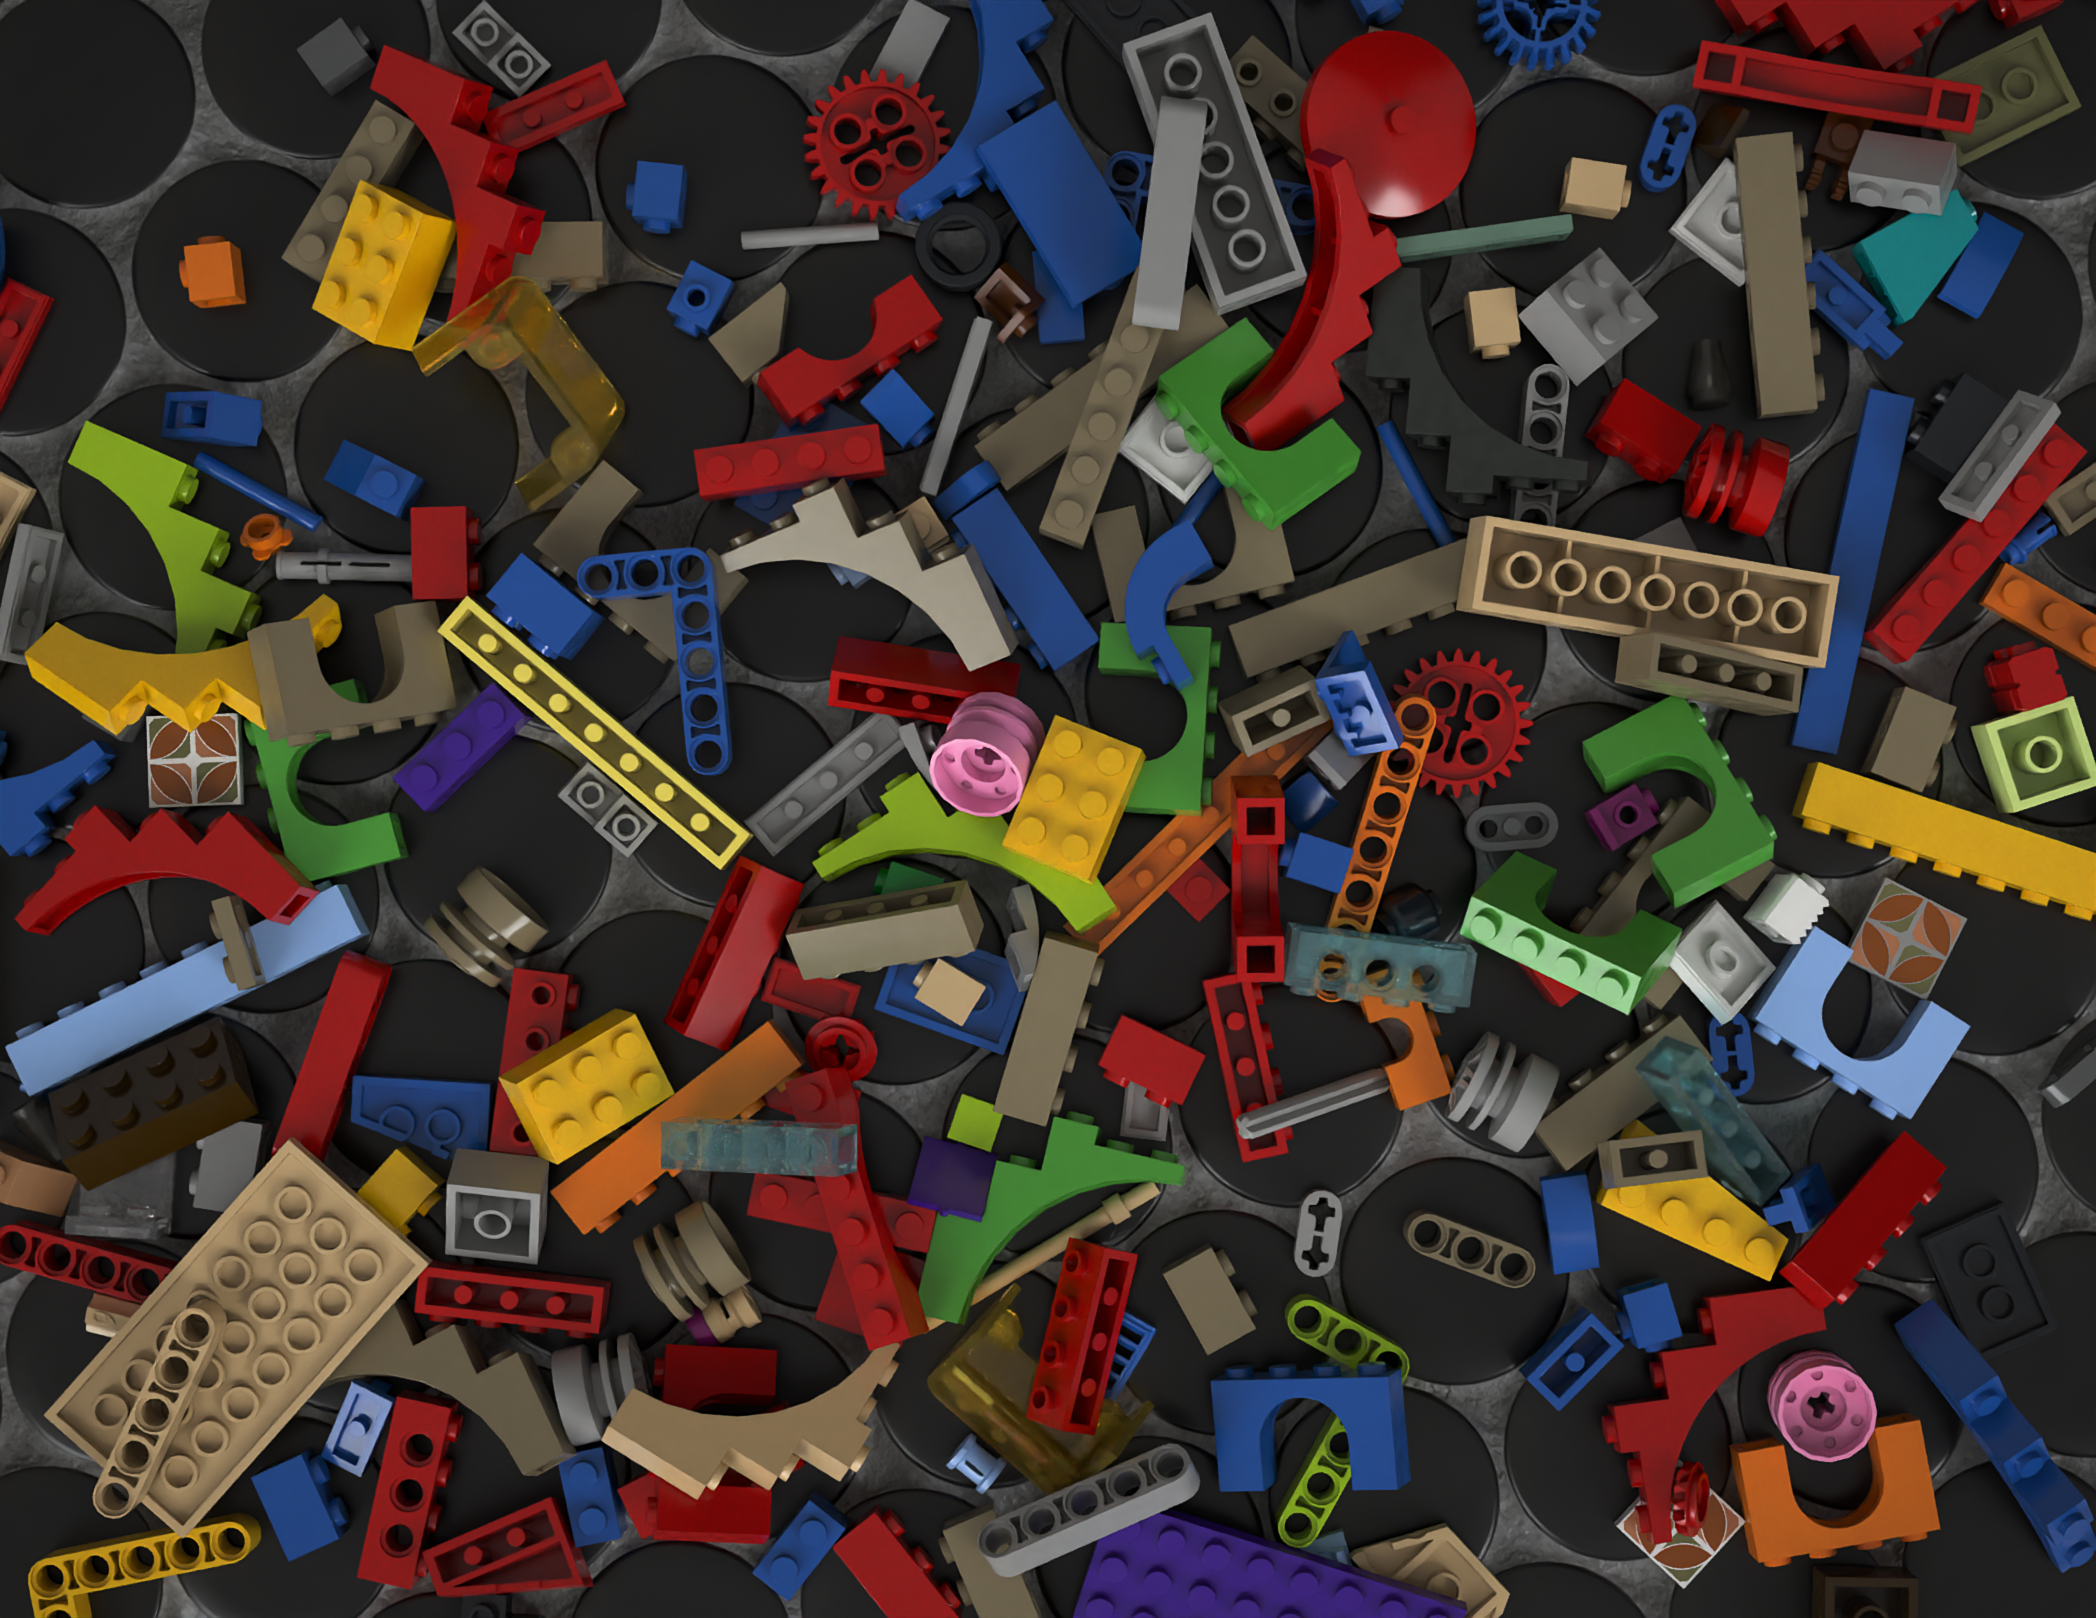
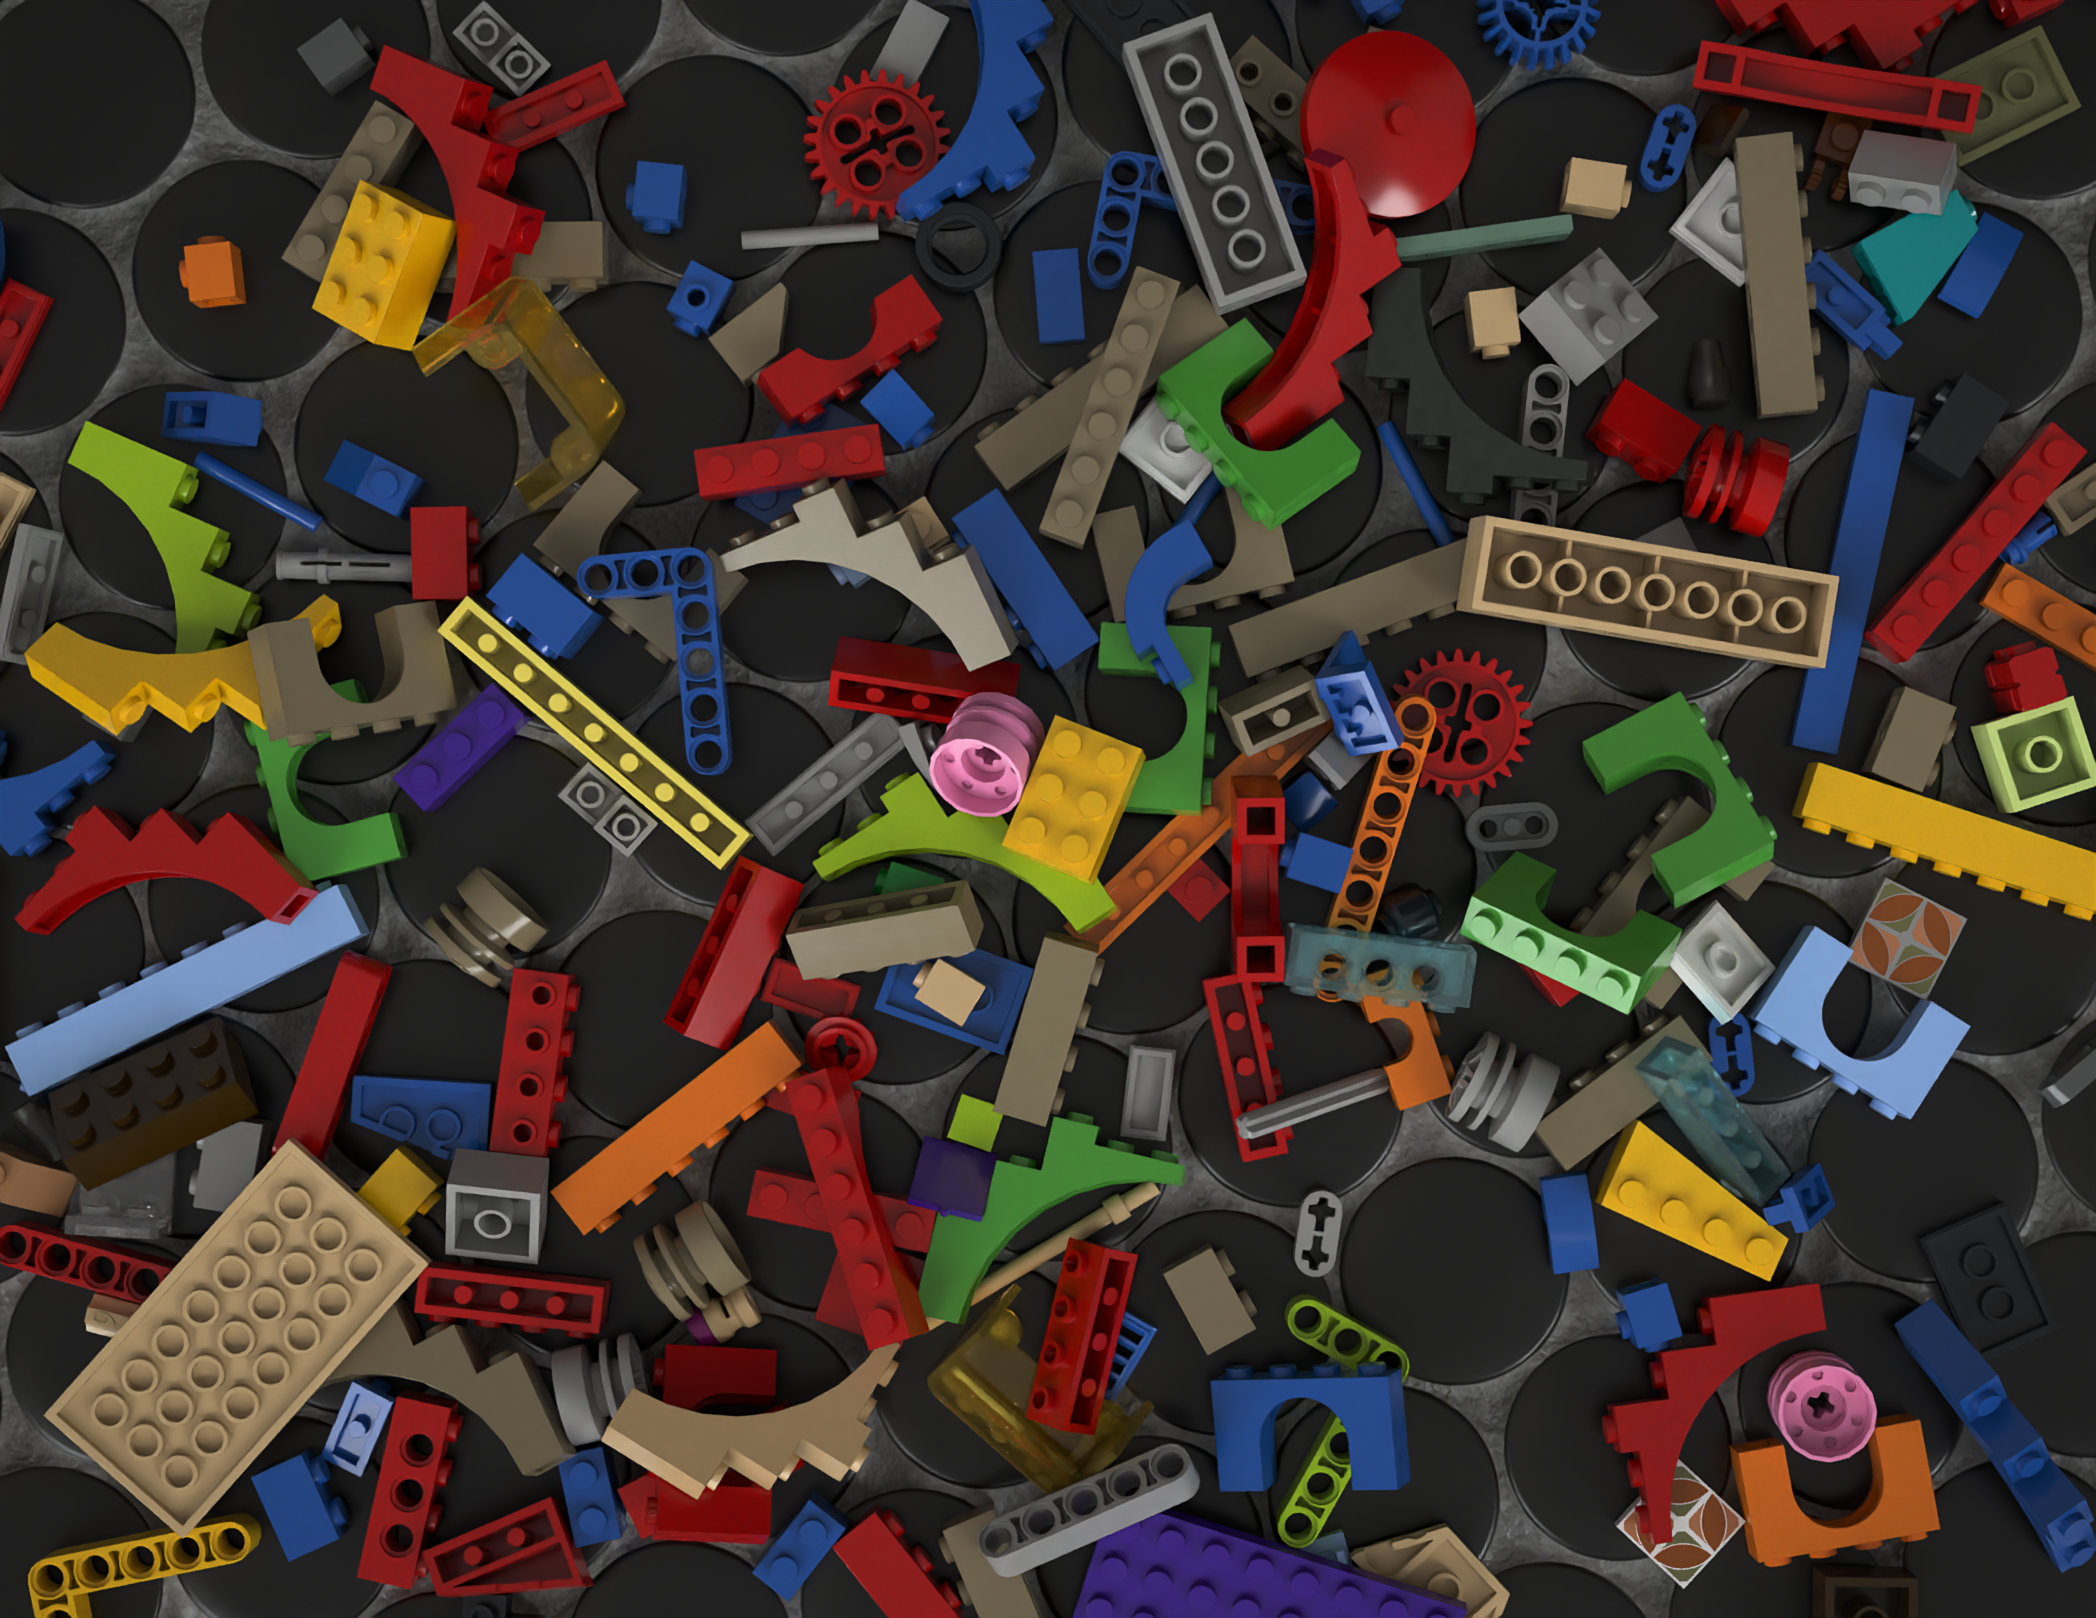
(144, 1424): tan beam -> none
(195, 766): tile -> none
(231, 924): dark tan plate -> none
(265, 536): orange plate -> none
(586, 1085): yellow brick -> none
(759, 1146): clear light blue brick -> none
(956, 407): light grey tile -> none
(966, 490): blue beam -> none
(976, 1463): light blue bush -> none
(1010, 302): reddish brown bracket -> none
(1022, 945): light grey slope -> none
(1063, 203): blue tile -> none
(1150, 1060): red brick -> none
(1169, 213): light grey beam -> none
(1489, 1258): dark tan beam -> none
(1571, 1358): blue brick -> none
(1605, 817): magenta brick -> none
(1652, 1159): dark tan brick -> none
(1691, 1499): red gear -> none
(1708, 674): dark tan brick -> none
(1787, 907): white brick -> none
(1863, 1221): red brick -> none
(1999, 455): light grey plate -> none

